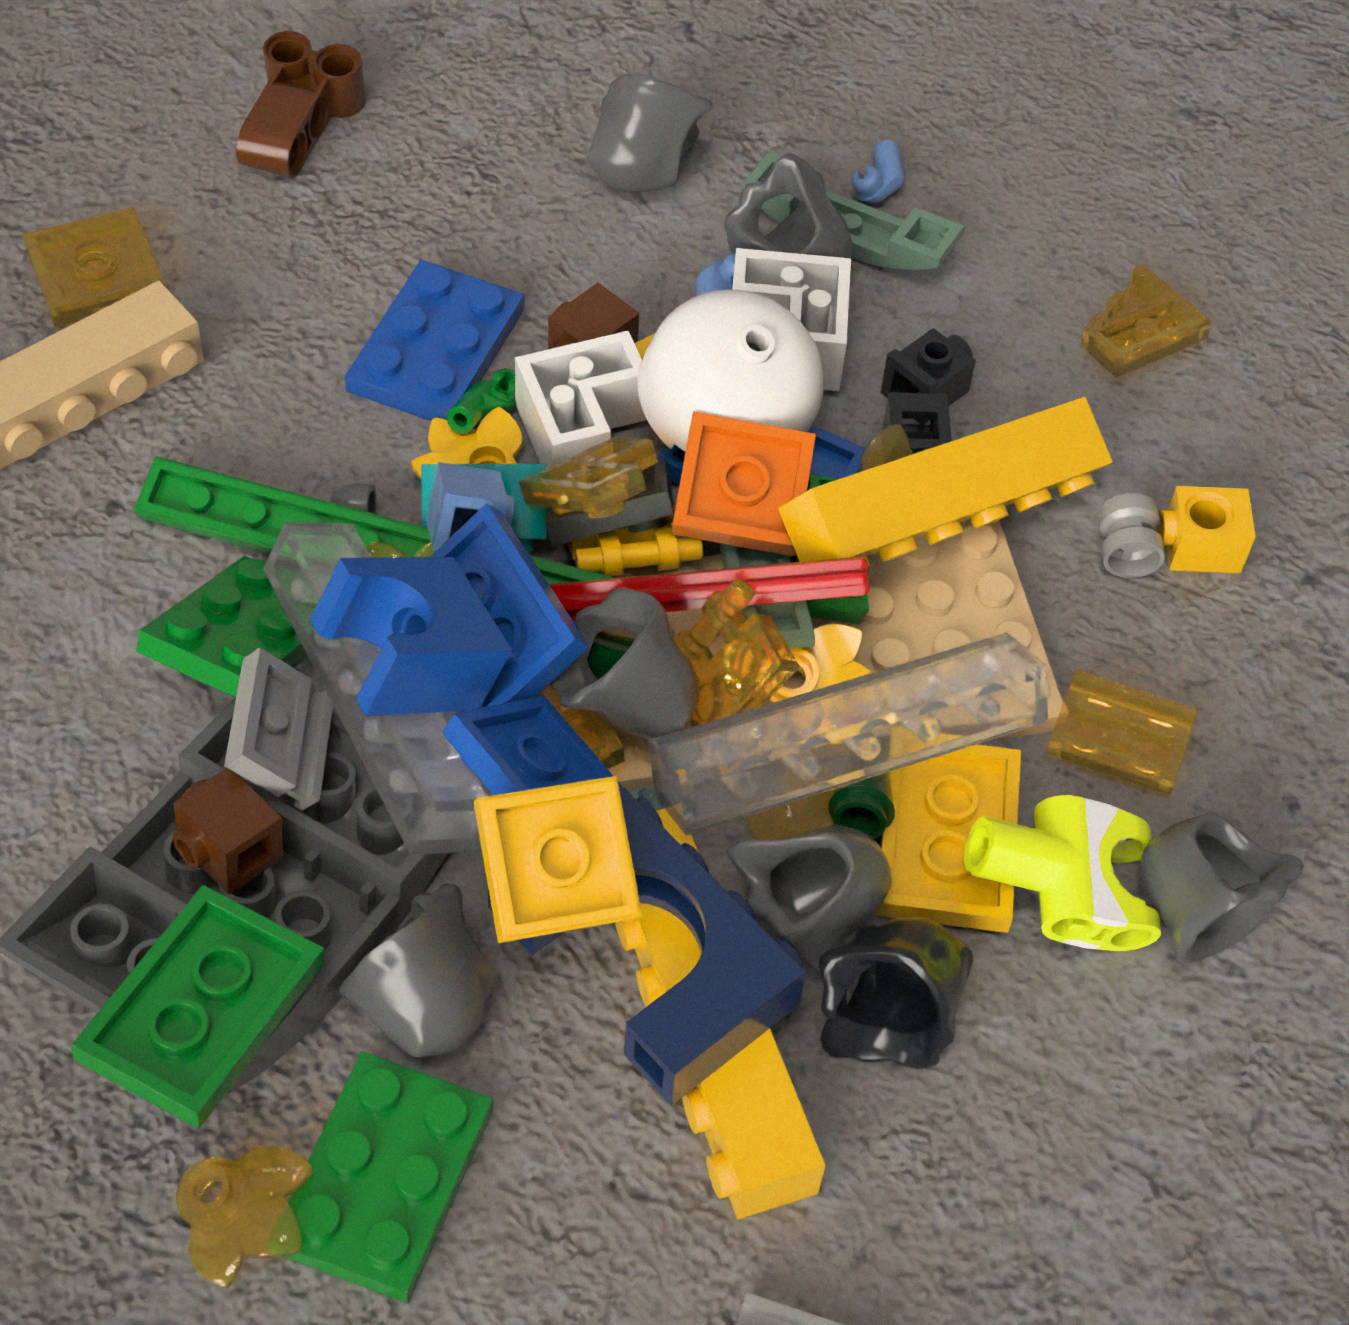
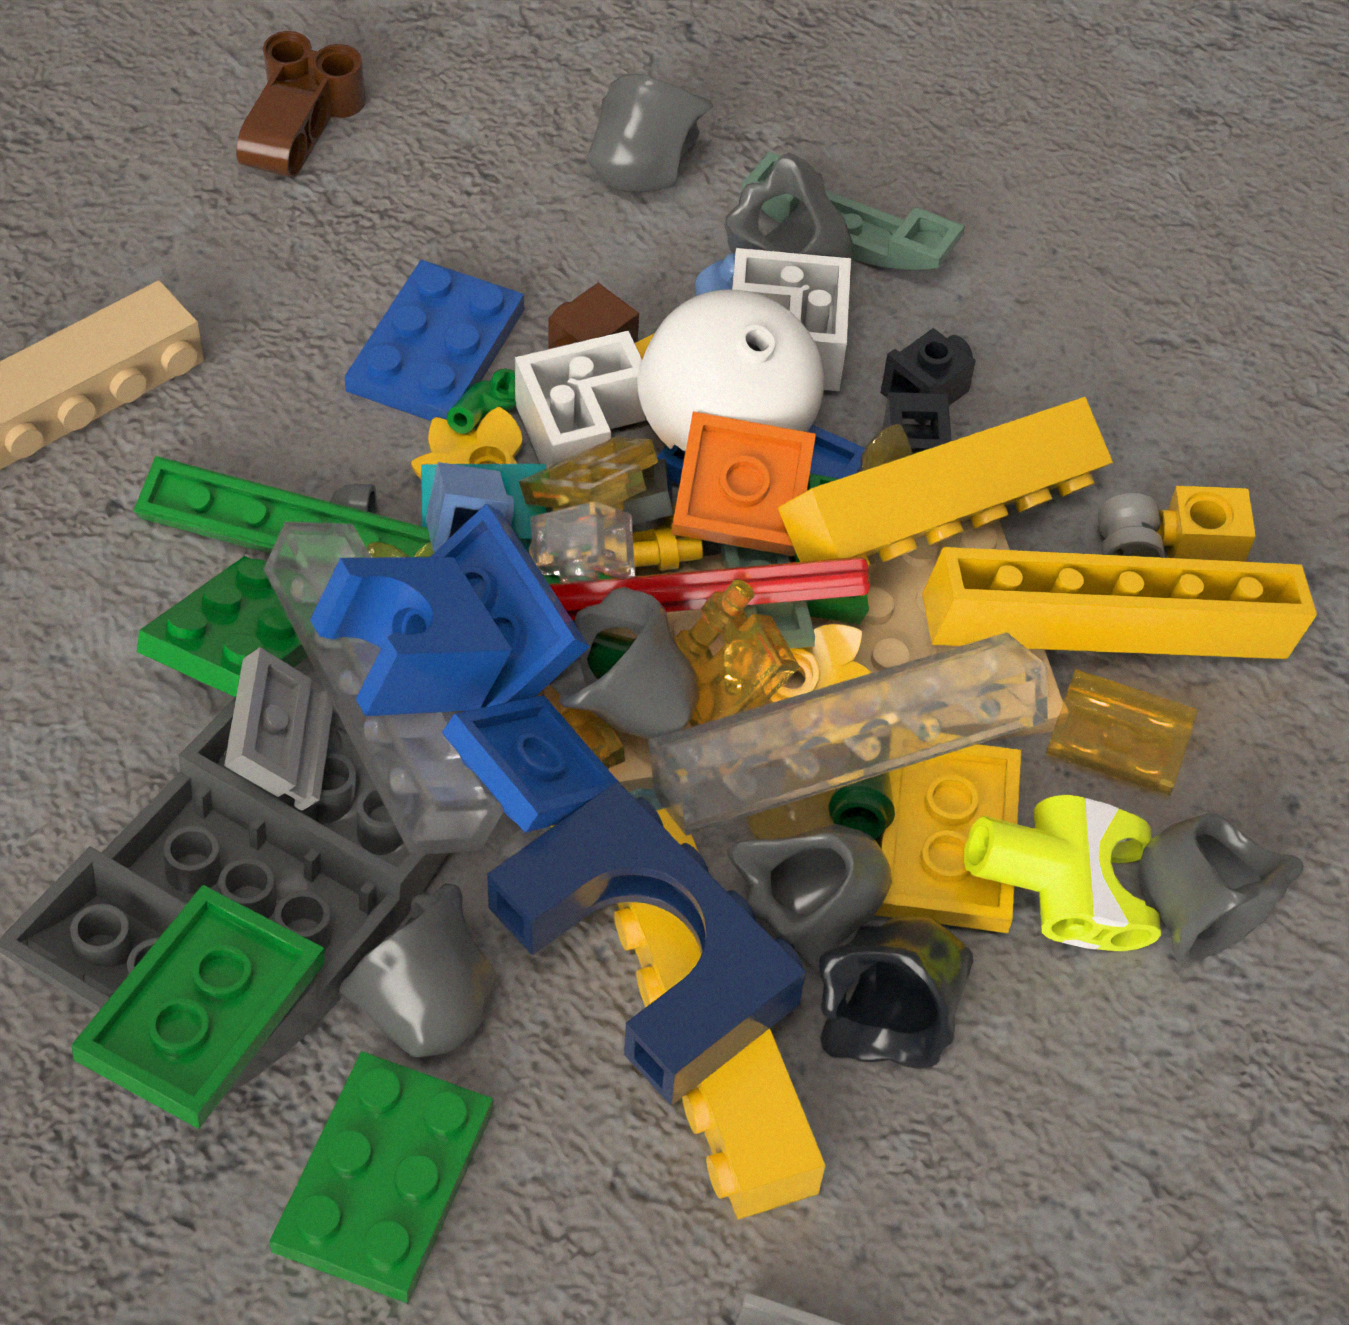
(91, 263): clear yellow plate -> none
(227, 830): reddish brown brick -> none
(247, 1215): clear yellow plate -> none
(557, 859): yellow plate -> none
(583, 542): none -> clear brick
(883, 179): medium blue arm -> none
(1118, 603): none -> yellow brick
(1143, 325): clear yellow wing -> none

